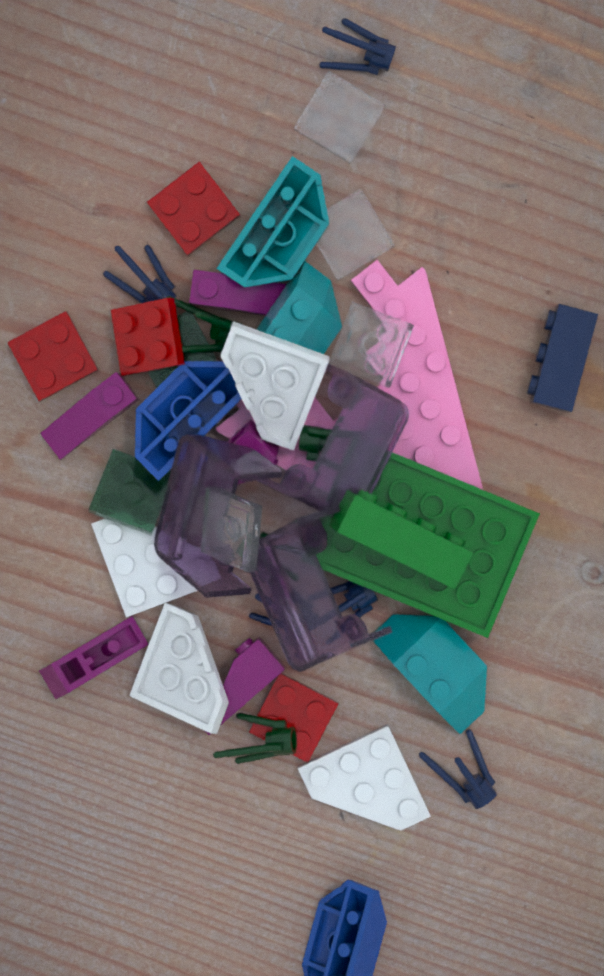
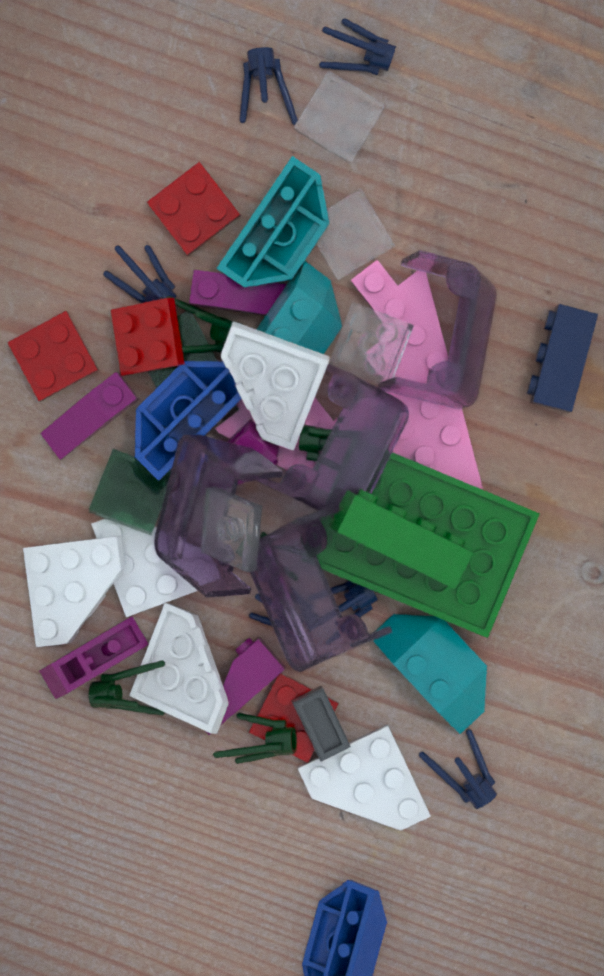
(69, 584): none -> white plate
(109, 695): none -> dark green plant
(262, 65): none -> dark blue plant
(320, 723): none -> dark grey tile
(458, 380): none -> clear purple windscreen

